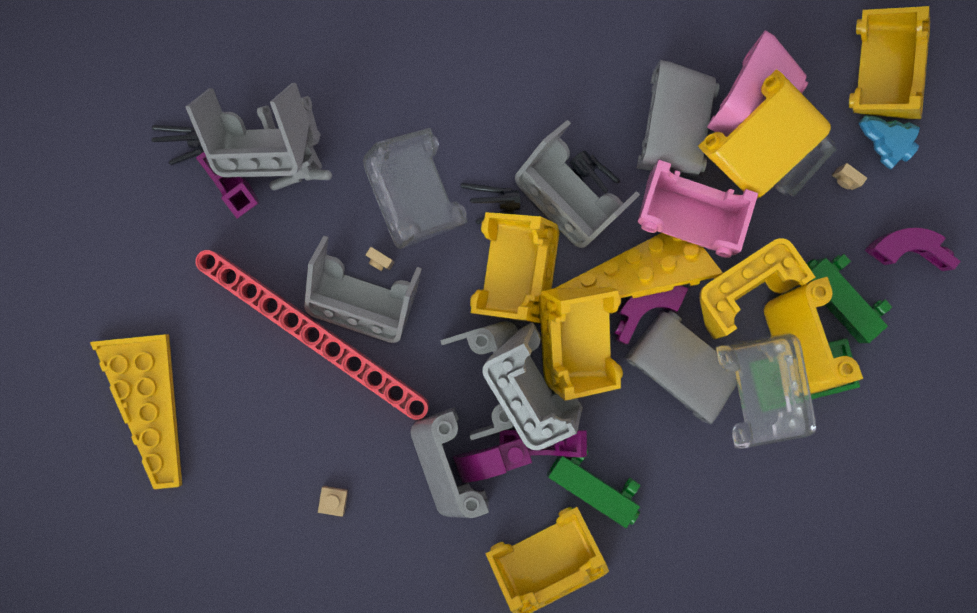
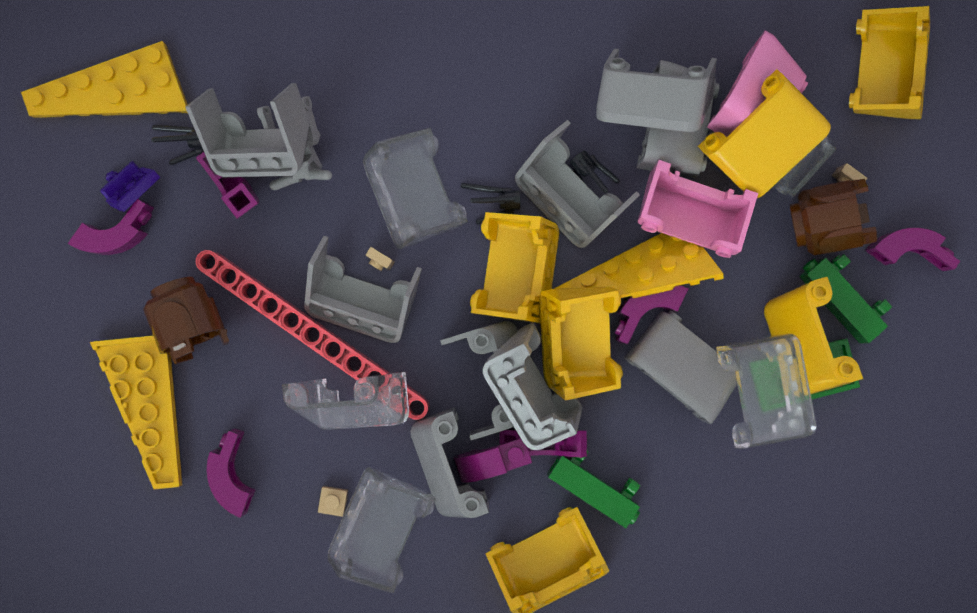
(118, 238): none -> magenta arch
(121, 86): none -> yellow wing
(127, 185): none -> dark purple slope
(182, 318): none -> reddish brown piece
(222, 477): none -> magenta arch
(376, 402): none -> clear windscreen
(377, 529): none -> clear windscreen
(655, 98): none -> light grey windscreen
(775, 264): yellow windscreen -> none
(831, 219): none -> reddish brown piece
(891, 139): dark azure rock -> none

